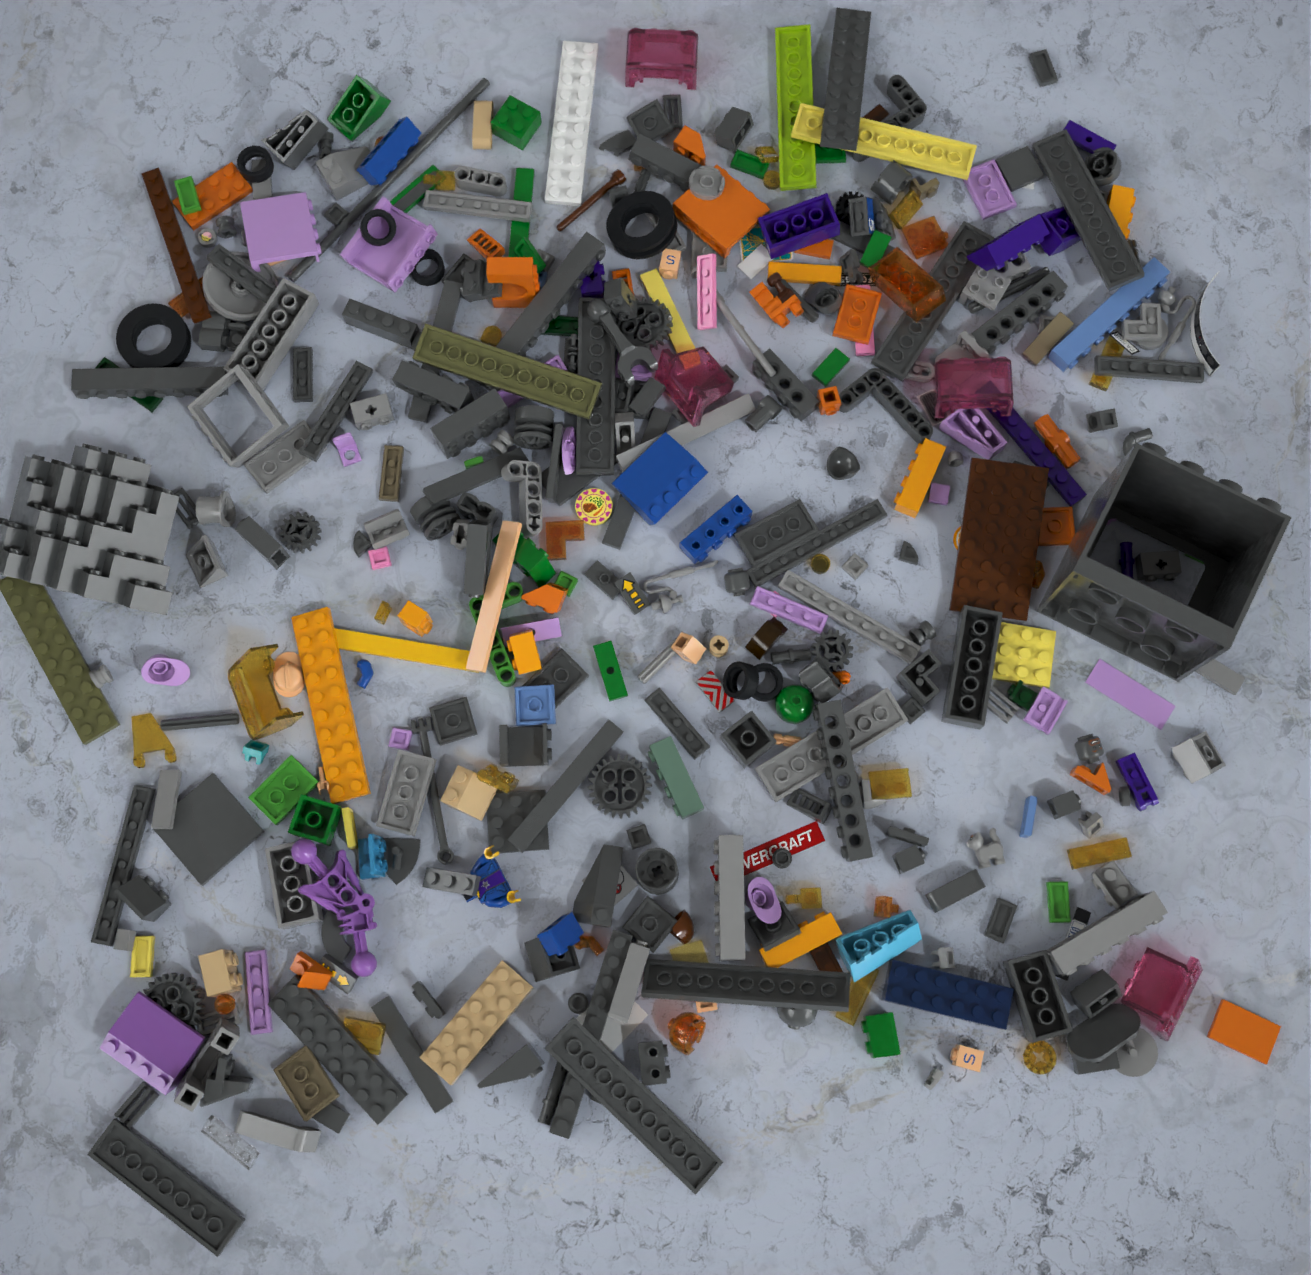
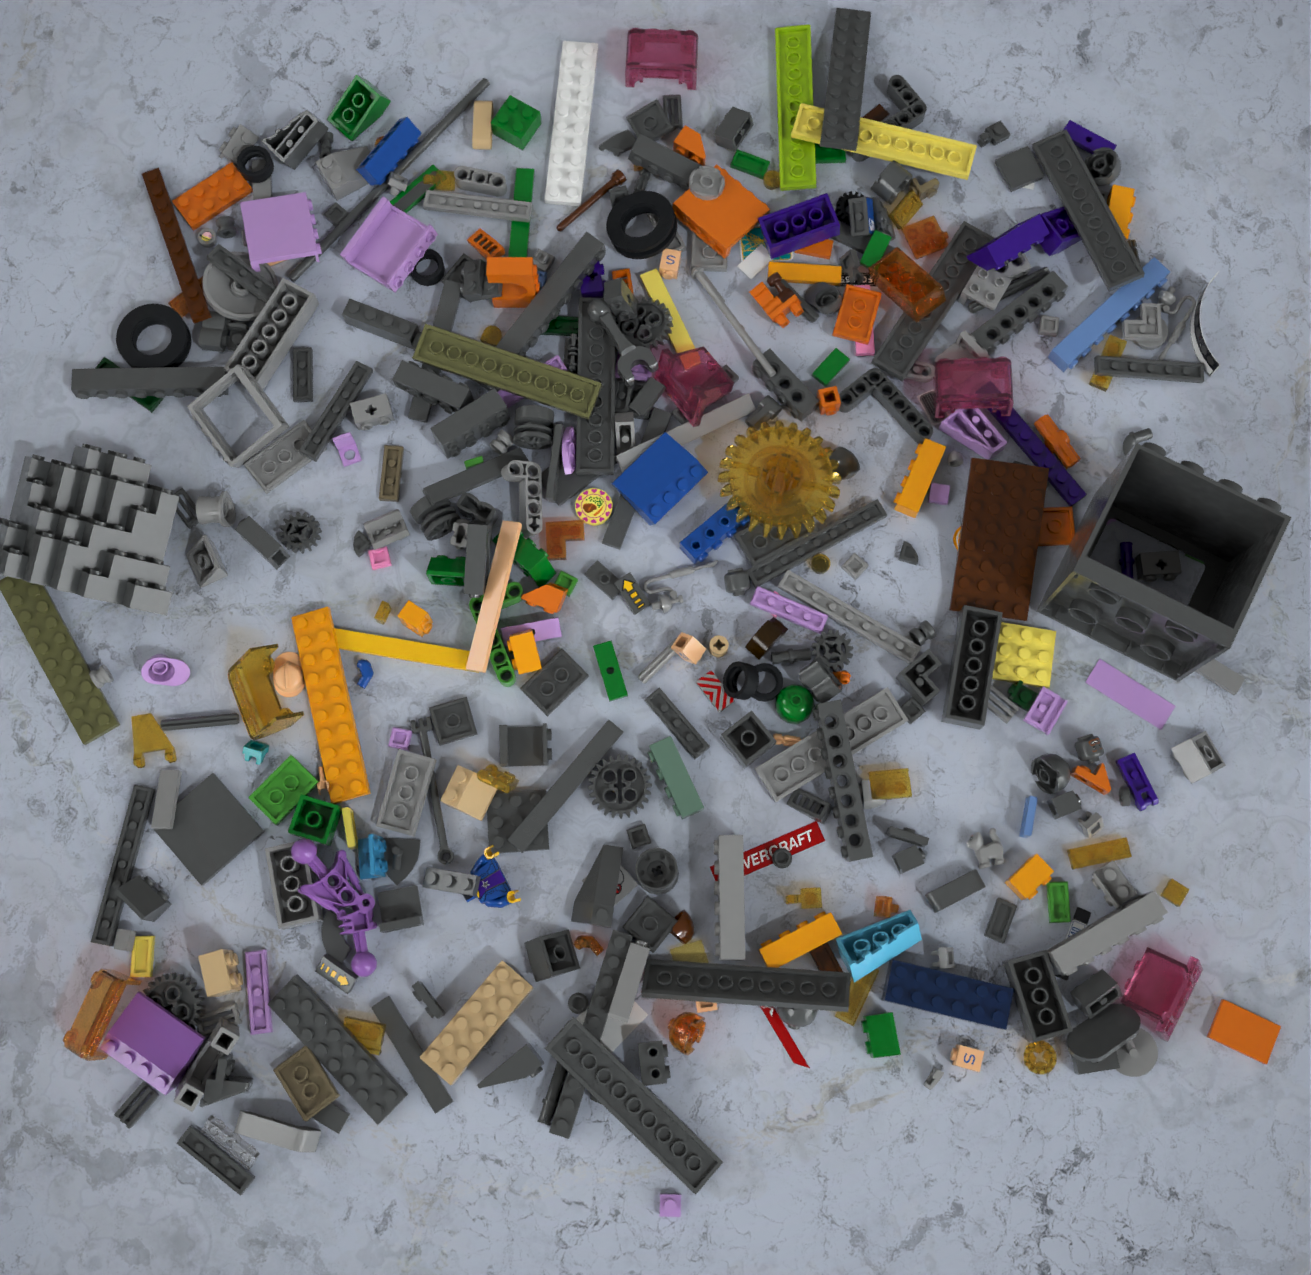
(96, 1013): none -> clear orange windscreen
(166, 1187): dark grey plate -> none
(187, 195): bright green tile -> none
(216, 1160): none -> dark grey plate
(224, 1004): clear orange plate -> none
(239, 140): none -> light grey bracket
(312, 973): orange slope -> none
(385, 215): black tyre -> none
(397, 183): none -> light grey tile
(400, 909): none -> dark grey bracket
(446, 570): none -> green slope
(526, 249): green tile -> none
(535, 705): medium blue tile -> none
(560, 934): blue brick -> none
(670, 1205): none -> lavender plate
(706, 292): bright pink tile -> none
(762, 900): lavender piece -> none
(767, 154): clear yellow tile -> none
(774, 934): dark grey tile -> none
(784, 1036): none -> red sticker
(787, 452): none -> clear yellow gear
(989, 190): lavender tile -> none
(995, 133): none -> dark grey plate
(1030, 877): none -> light orange brick
(1039, 574): clear orange arm -> none
(1043, 68): dark grey tile -> none
(1048, 338): dark tan tile -> none
(1051, 772): none -> dark grey cylinder
(1101, 420): dark grey brick -> none
(1127, 345): sticker -> none
(1174, 892): none -> clear yellow tile

